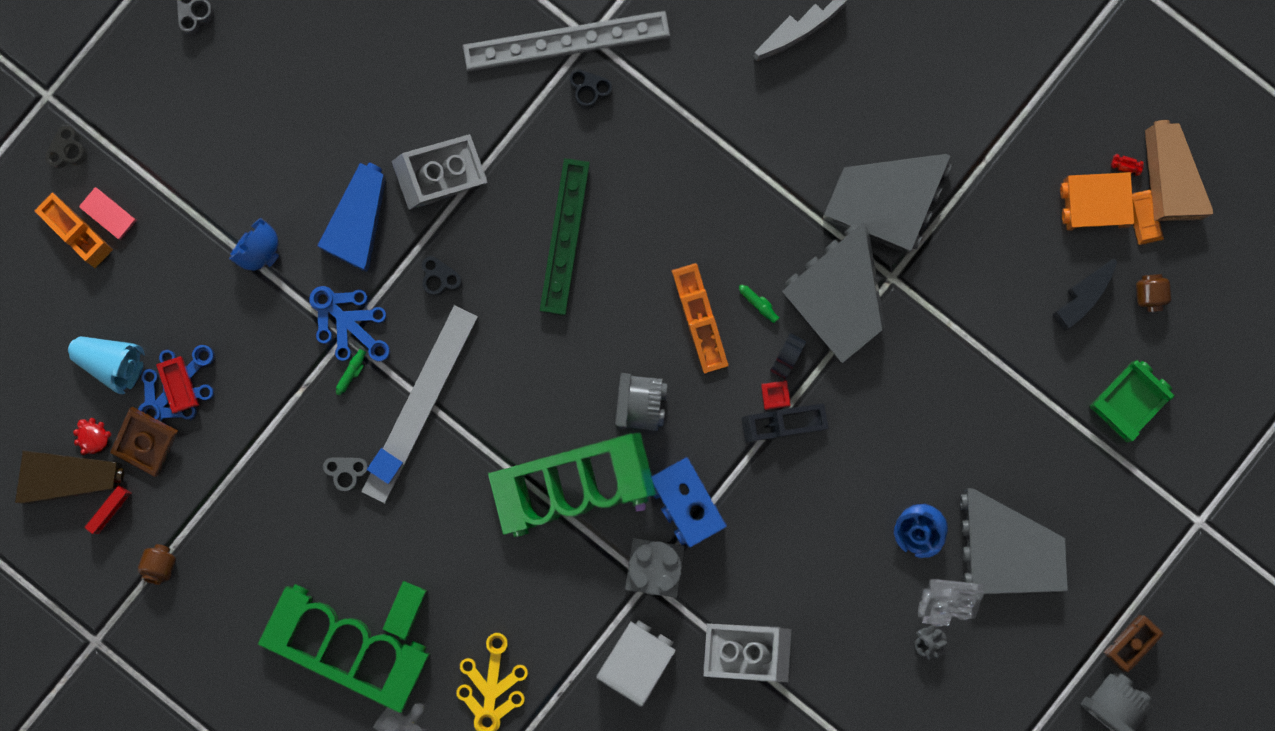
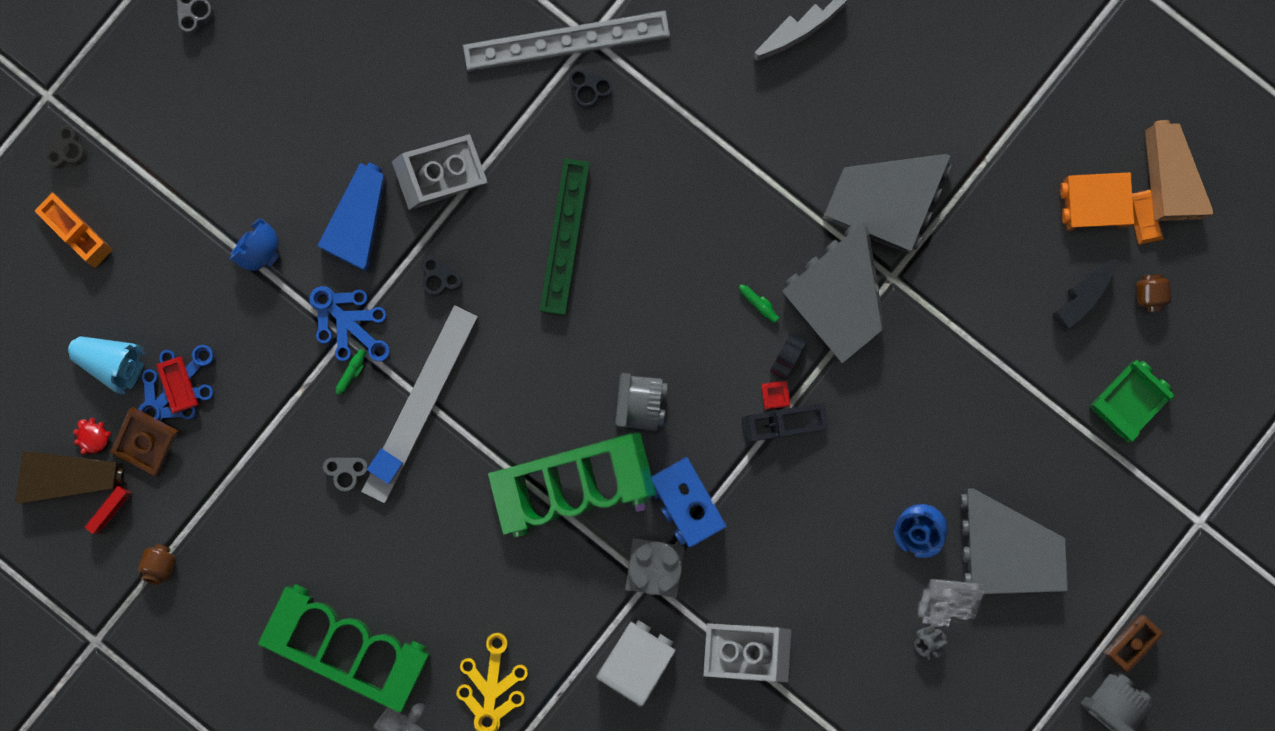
(107, 213): coral tile -> none
(405, 610): green panel -> none
(700, 318): orange slope -> none
(1127, 164): red piece -> none

